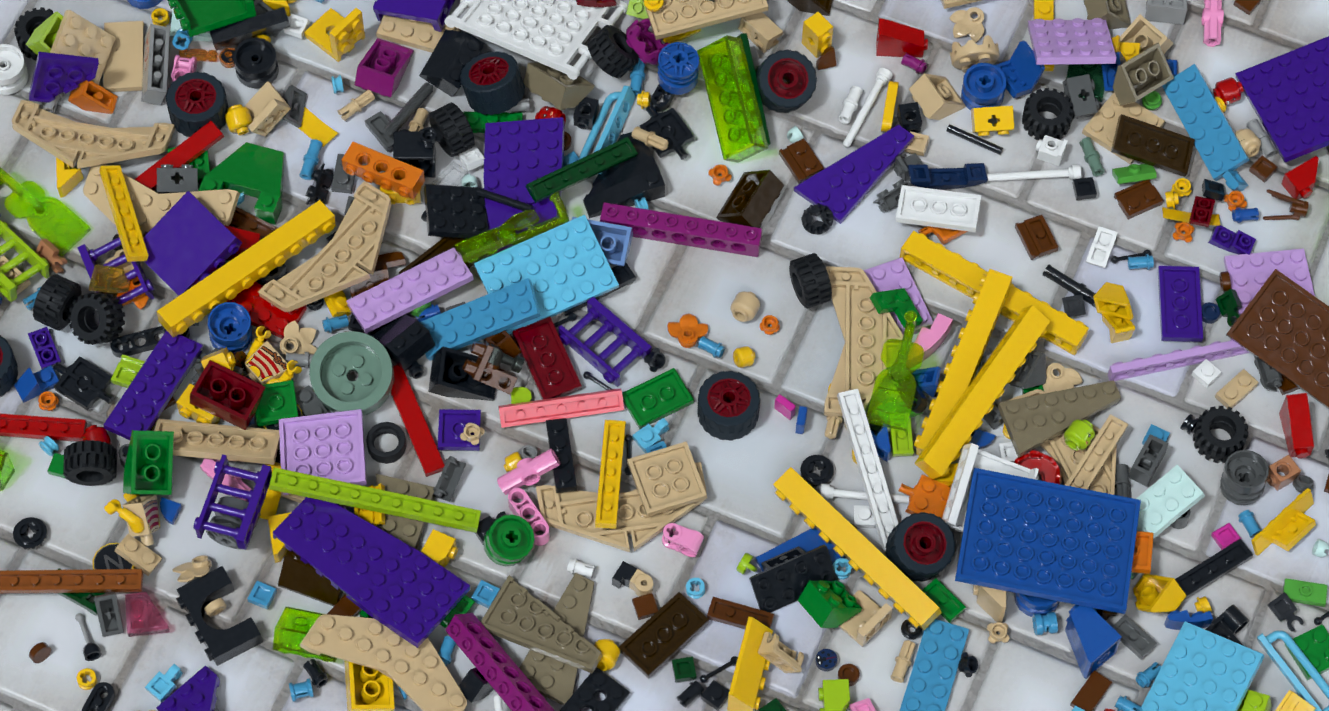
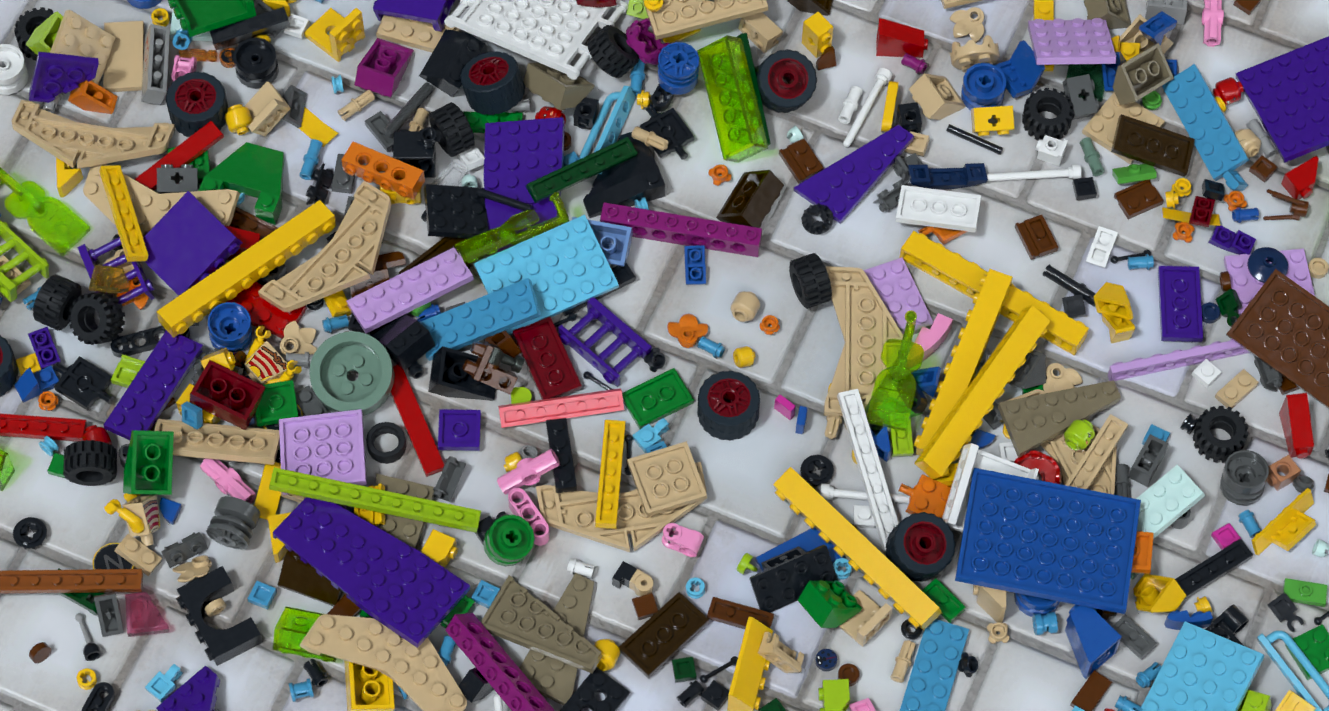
(29, 361): none -> yellow plate
(50, 253): nougat plate -> none
(188, 548): none -> dark grey hinge
(192, 415): none -> dark azure plate
(248, 516): dark purple fence -> none
(472, 428): tan plate -> none
(695, 265): none -> blue slope
(895, 301): green plate -> none
(1157, 26): none -> blue slope
(1261, 269): none -> dark blue dish
(1318, 268): none -> tan tile

